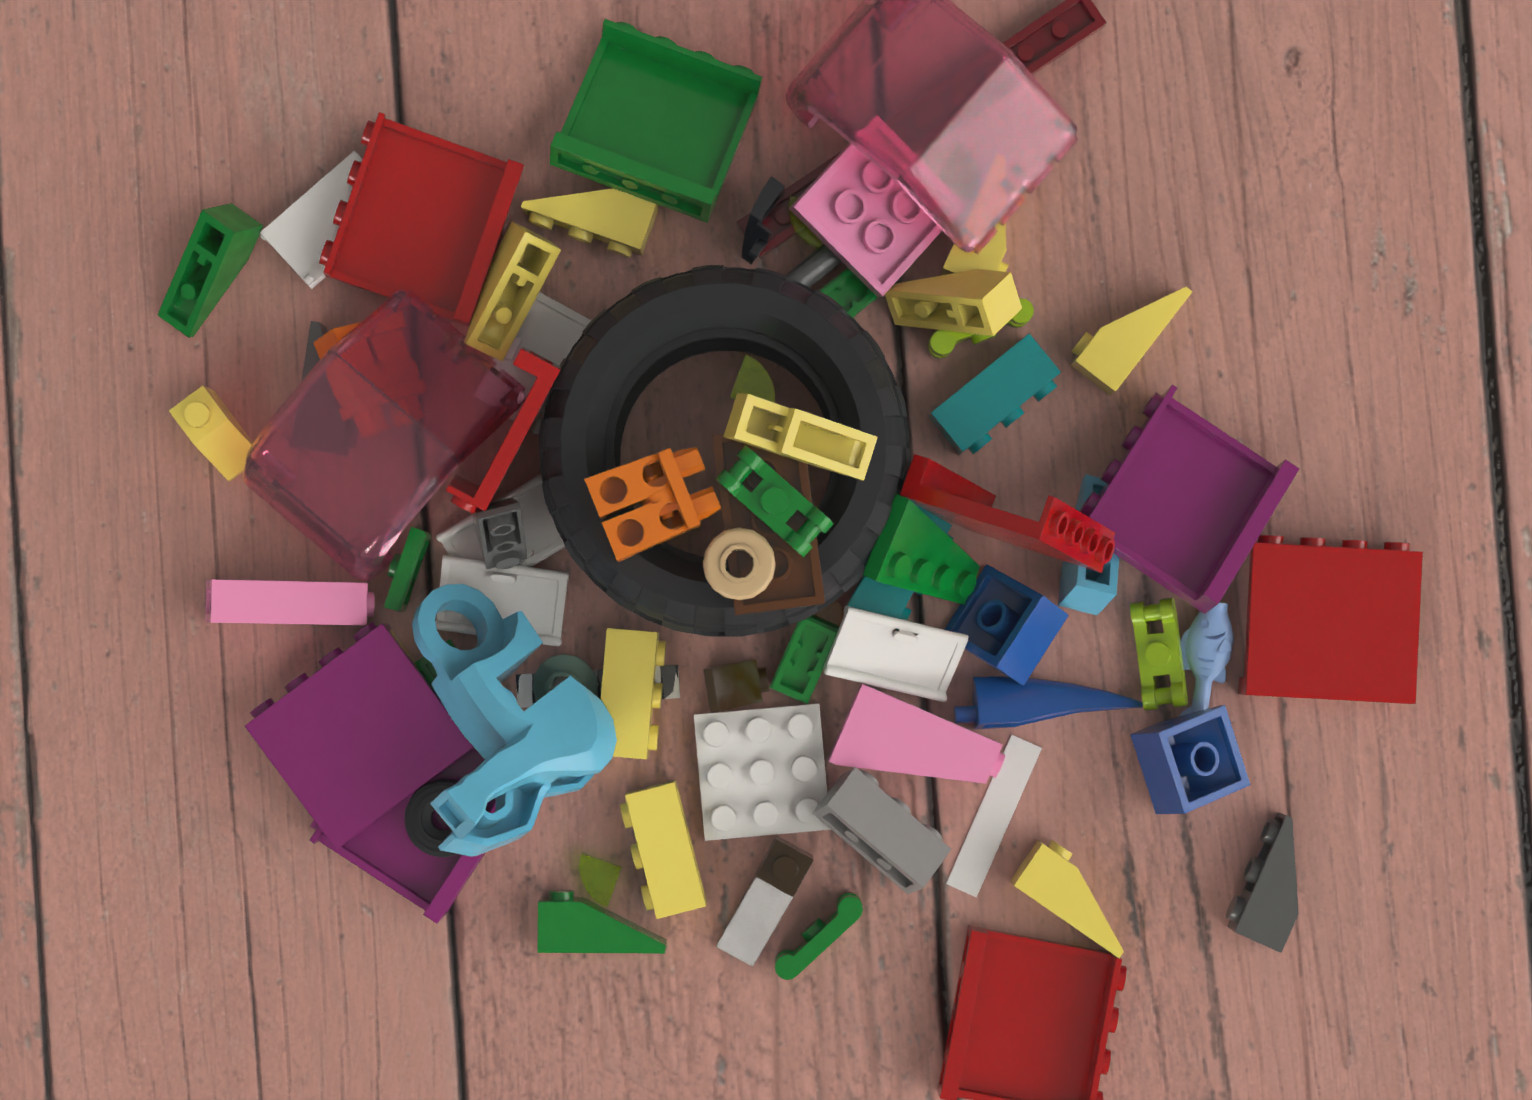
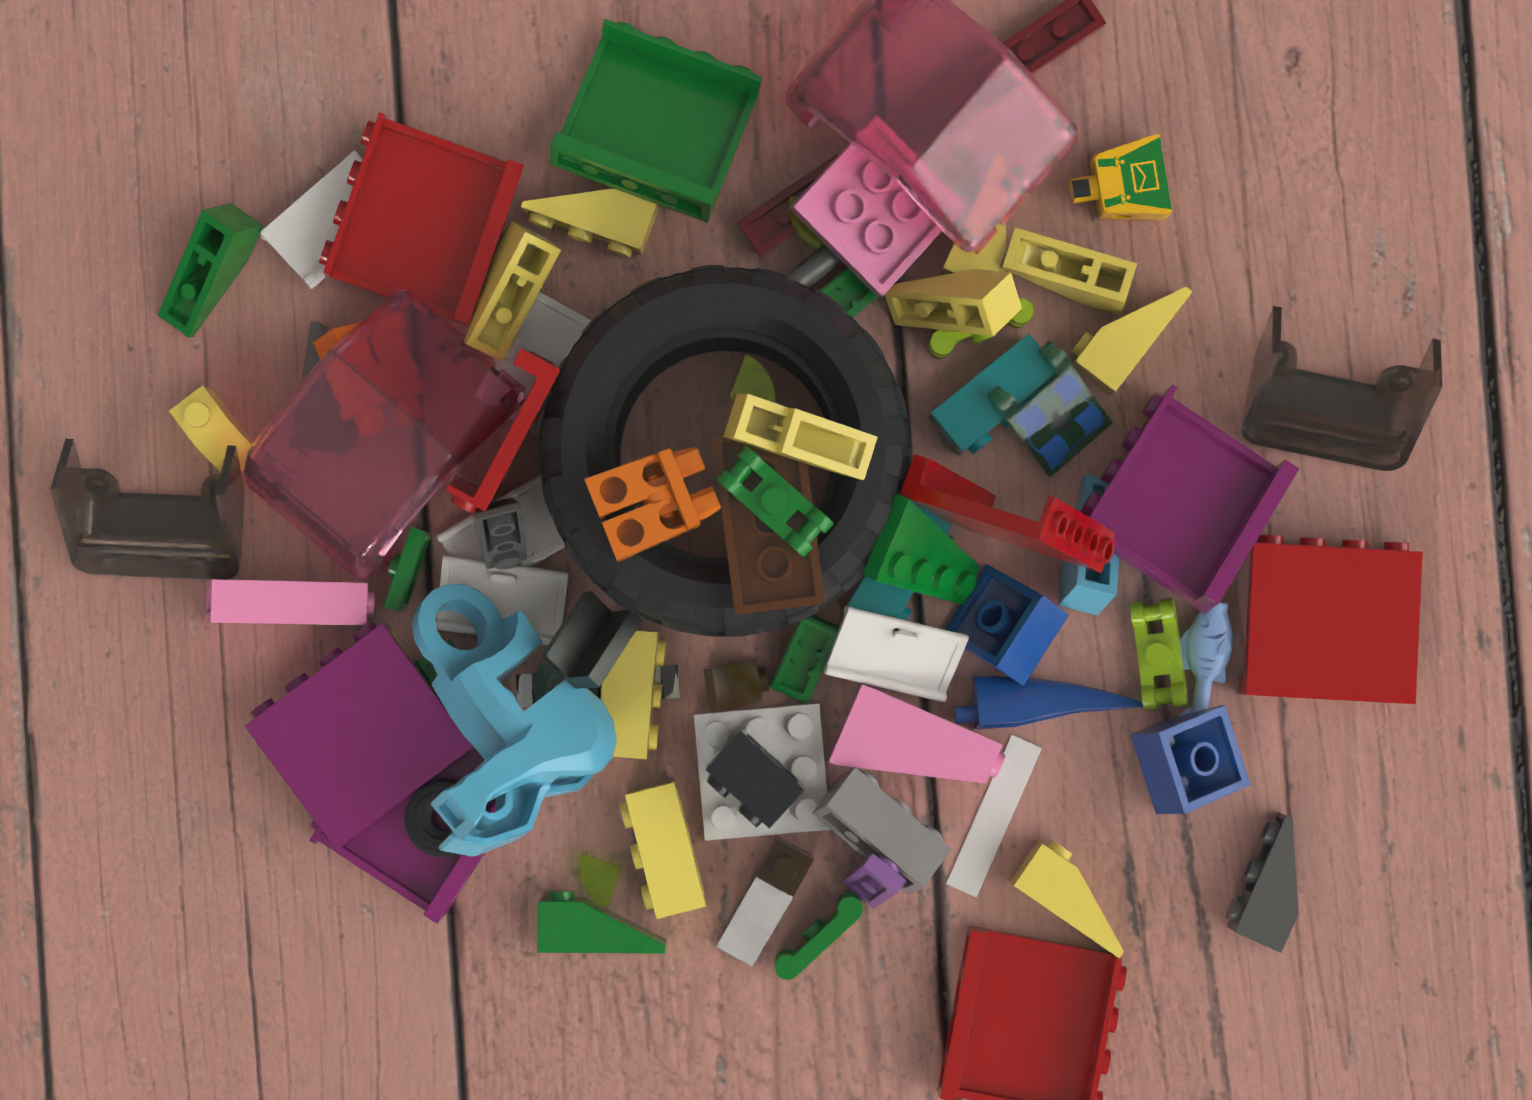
(150, 532): none -> clear smoke windscreen
(590, 641): none -> pearl dark grey panel
(743, 540): tan piece -> none
(754, 779): none -> black brick
(756, 233): black slope -> none
(874, 880): none -> medium lavender plate
(1057, 416): none -> clear green flag
(1071, 270): none -> light yellow slope
(1126, 182): none -> torso
(1337, 415): none -> clear smoke windscreen

